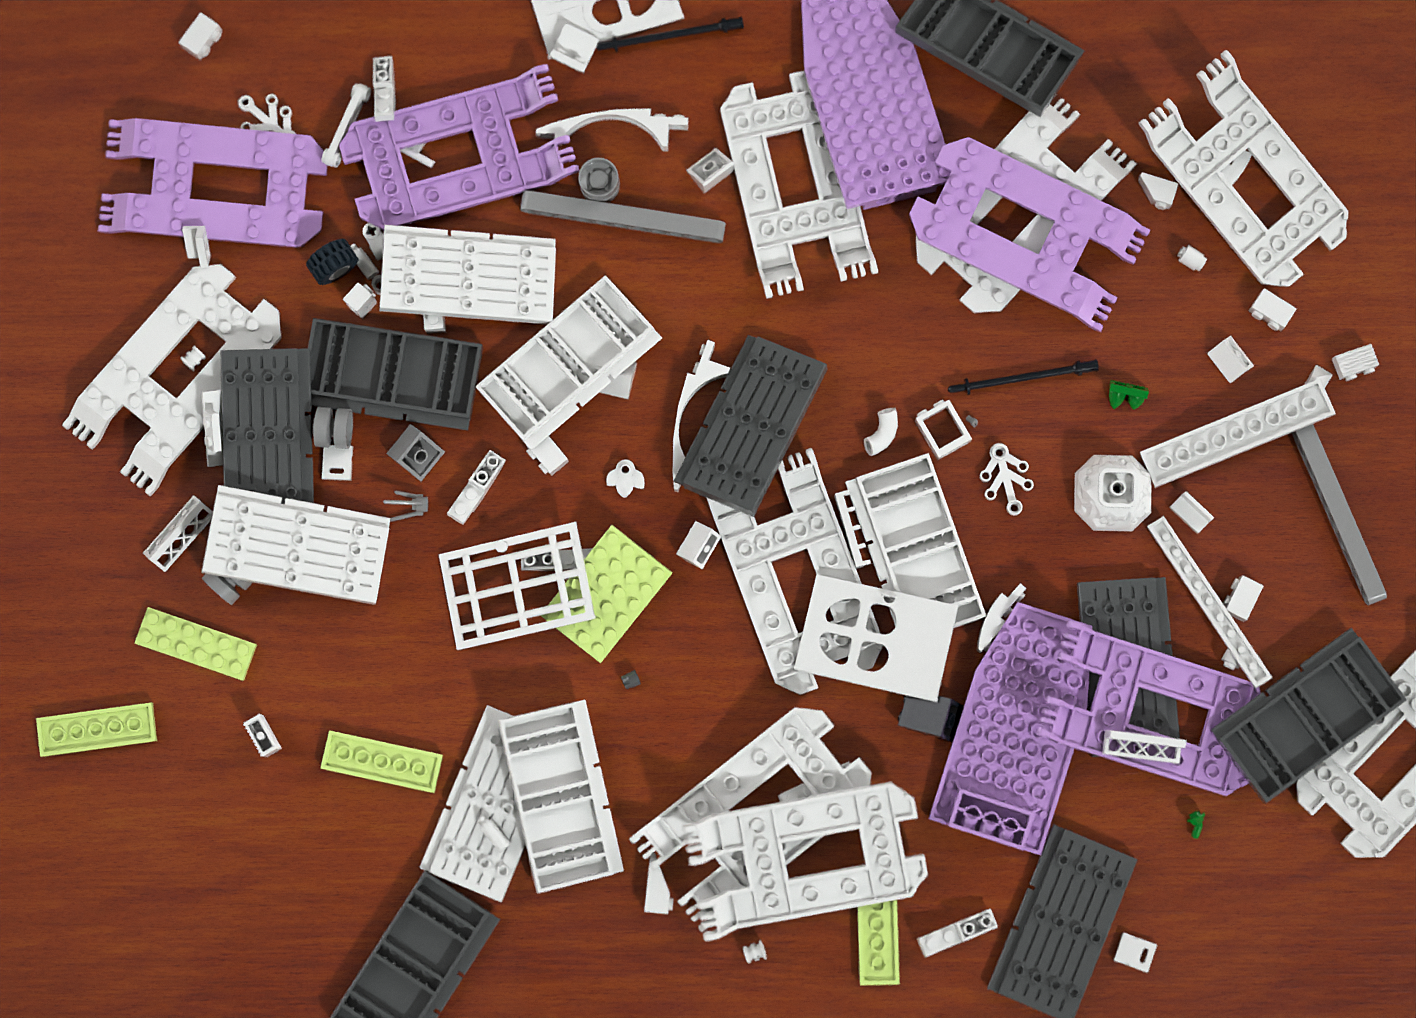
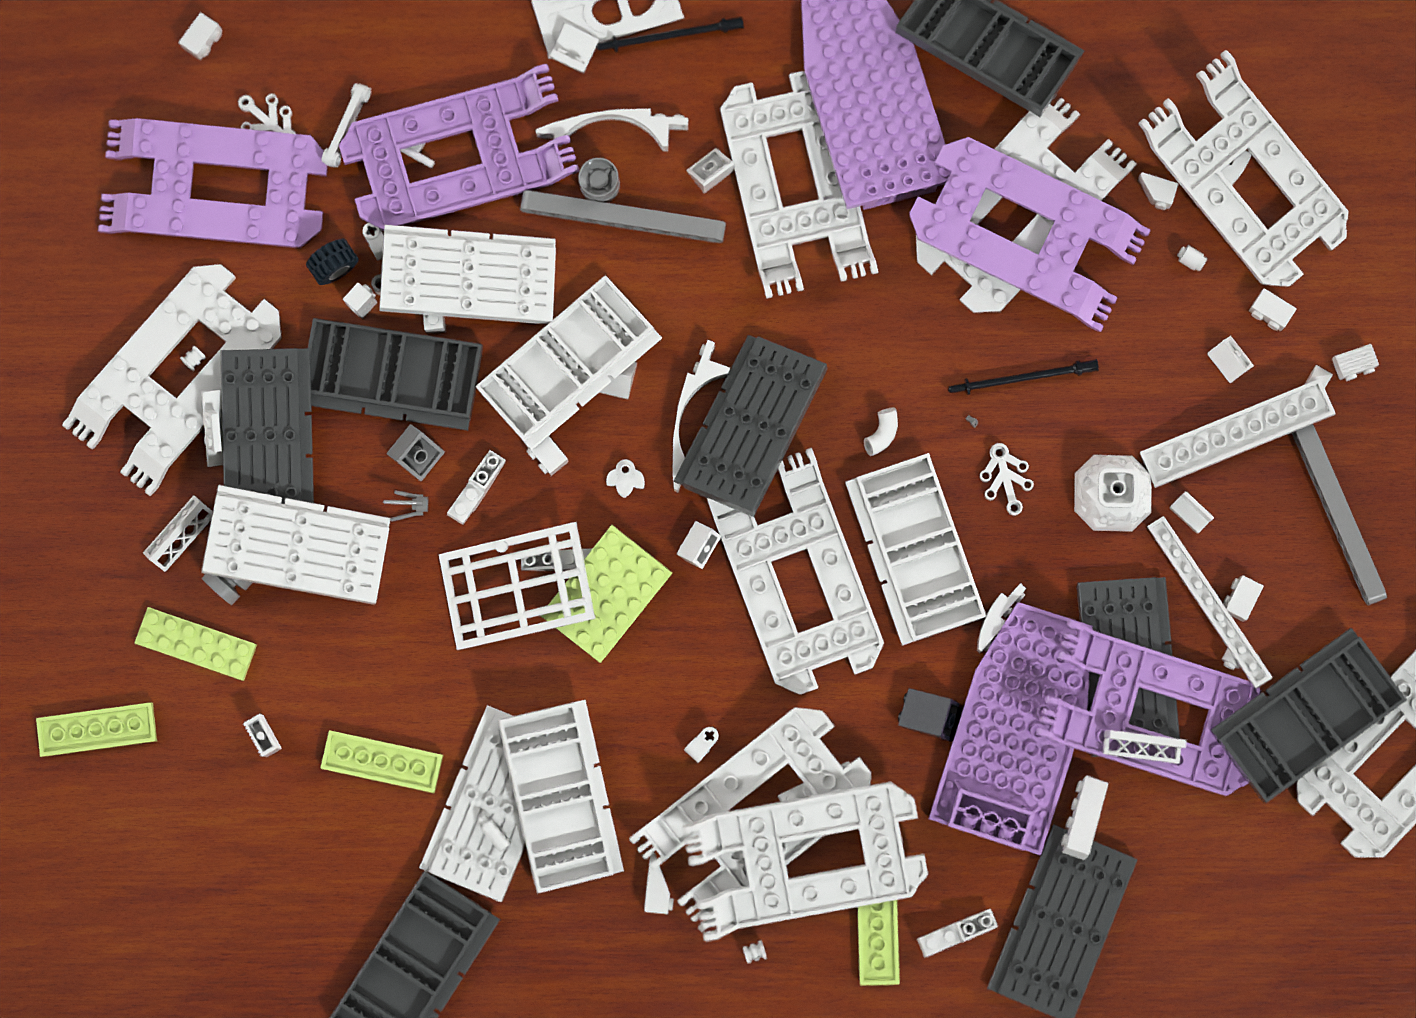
(197, 244): white panel -> none
(327, 426): light grey wheel -> none
(337, 459): white piece -> none
(365, 263): white cylinder -> none
(384, 89): white slope -> none
(631, 679): dark grey hose -> none
(700, 746): none -> white piece
(849, 529): white hinge -> none
(915, 646): white door -> none
(954, 445): white window -> none
(1084, 817): none -> white brick
(1119, 390): green tile -> none
(1130, 951): white piece -> none
(1196, 819): green plate -> none

